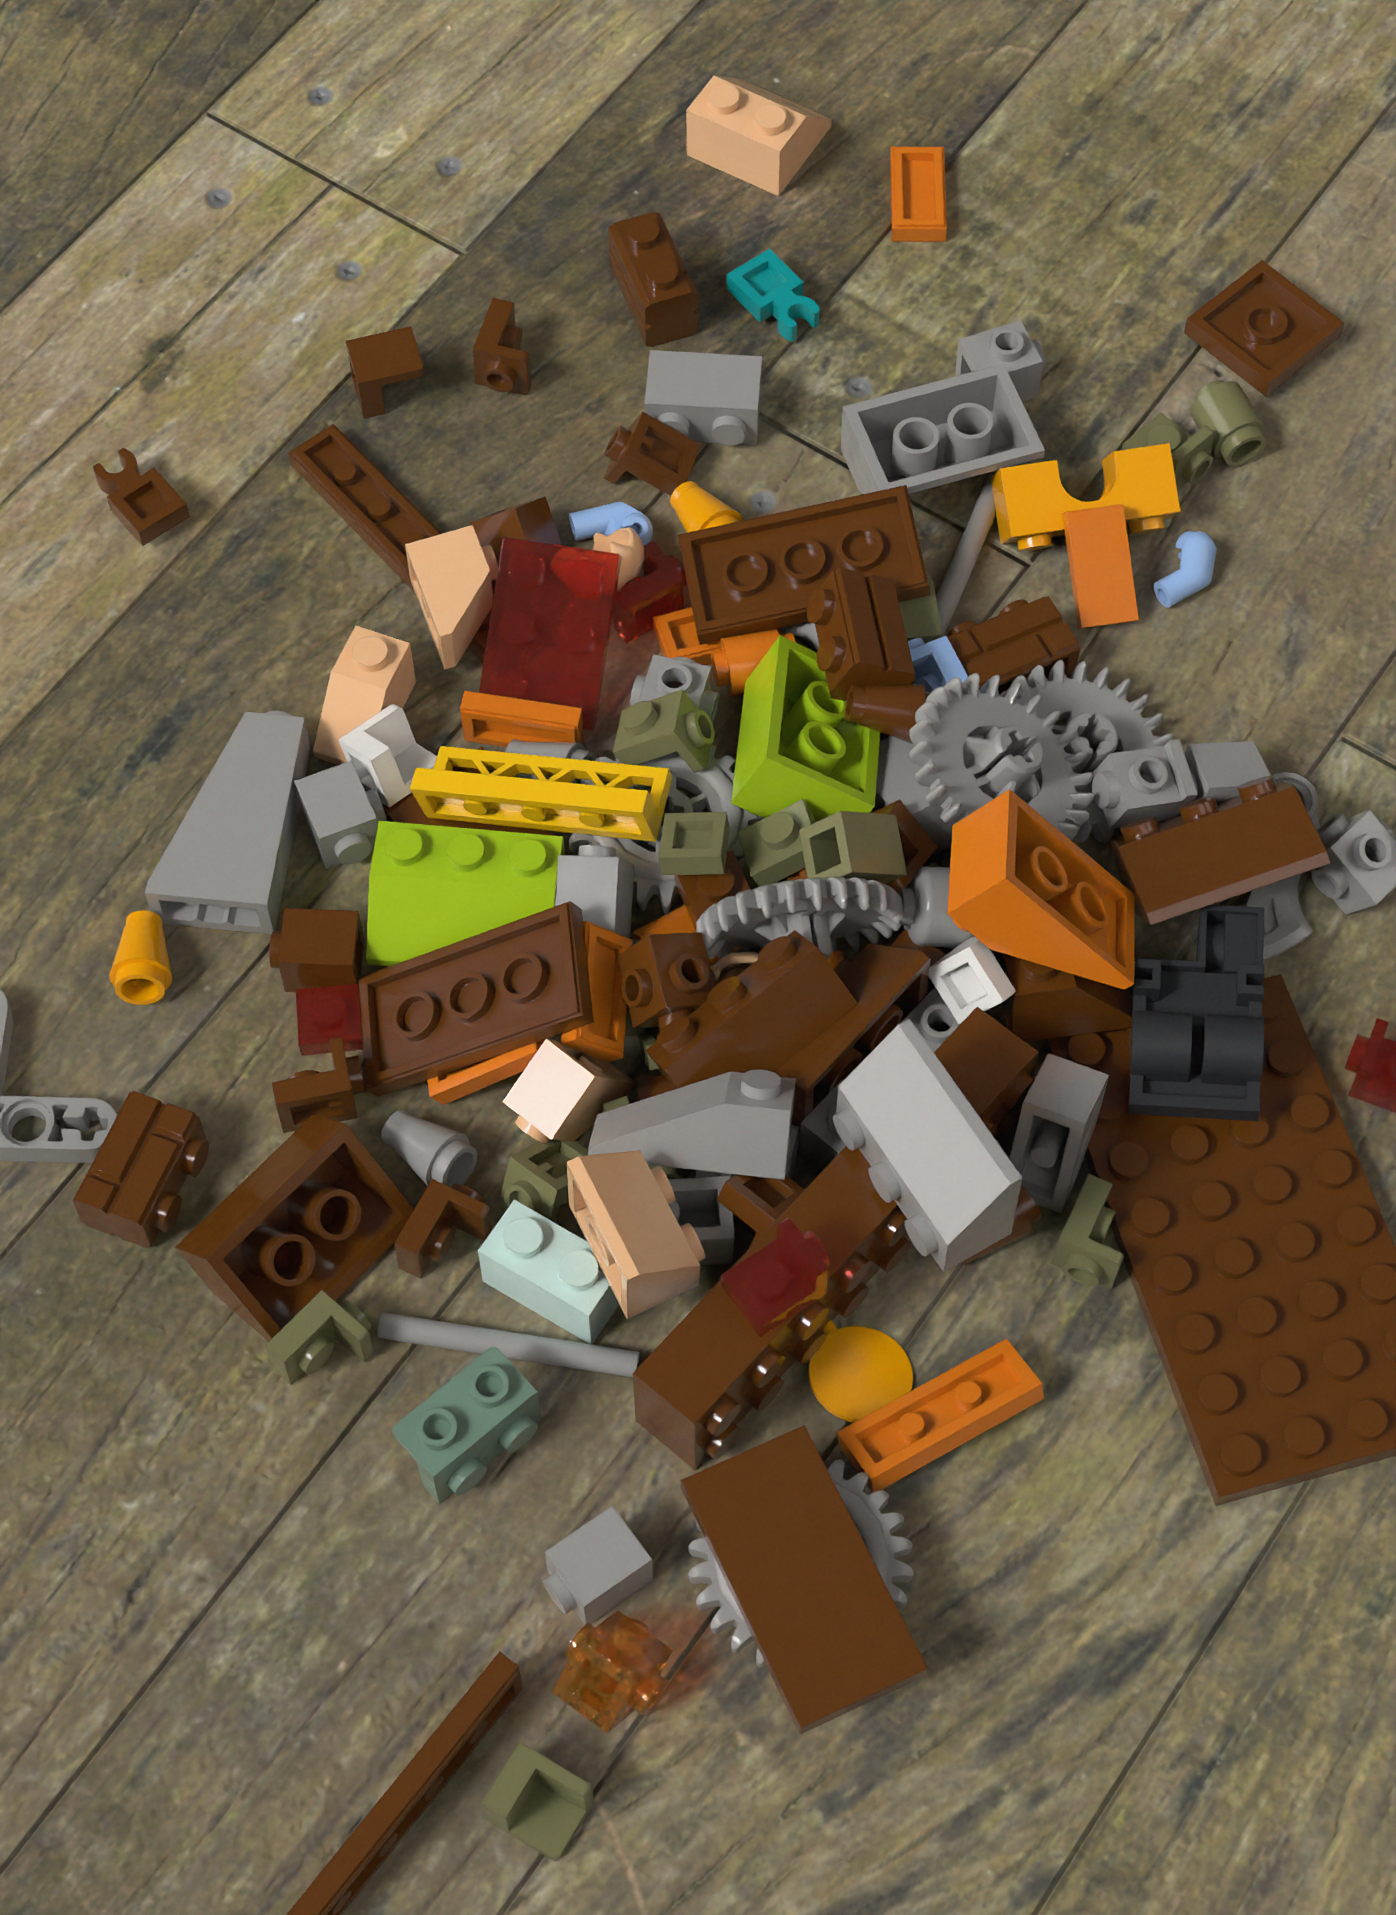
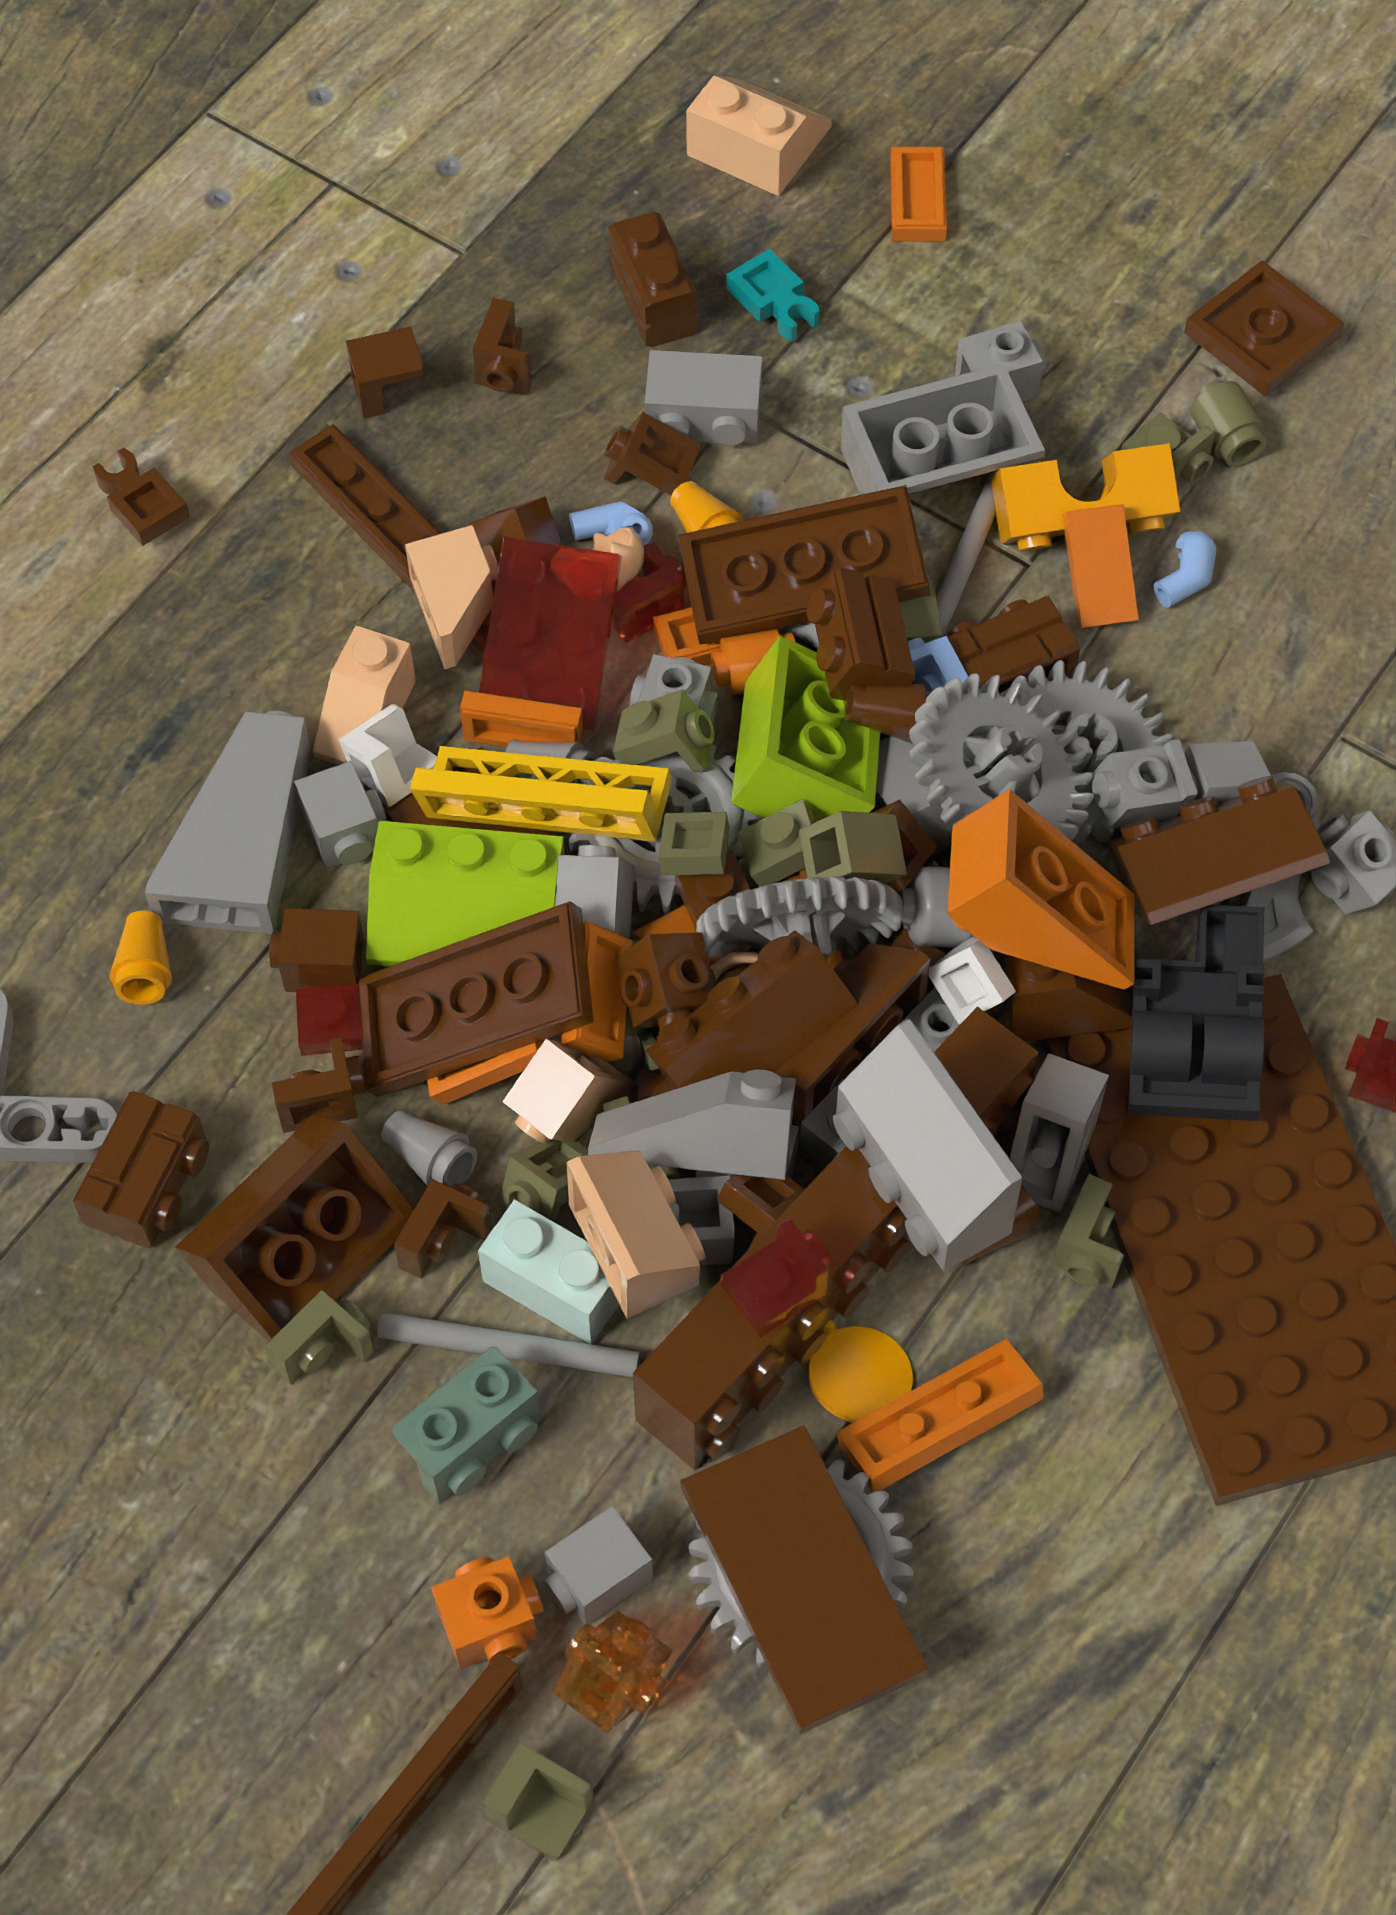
(487, 1610): none -> orange brick

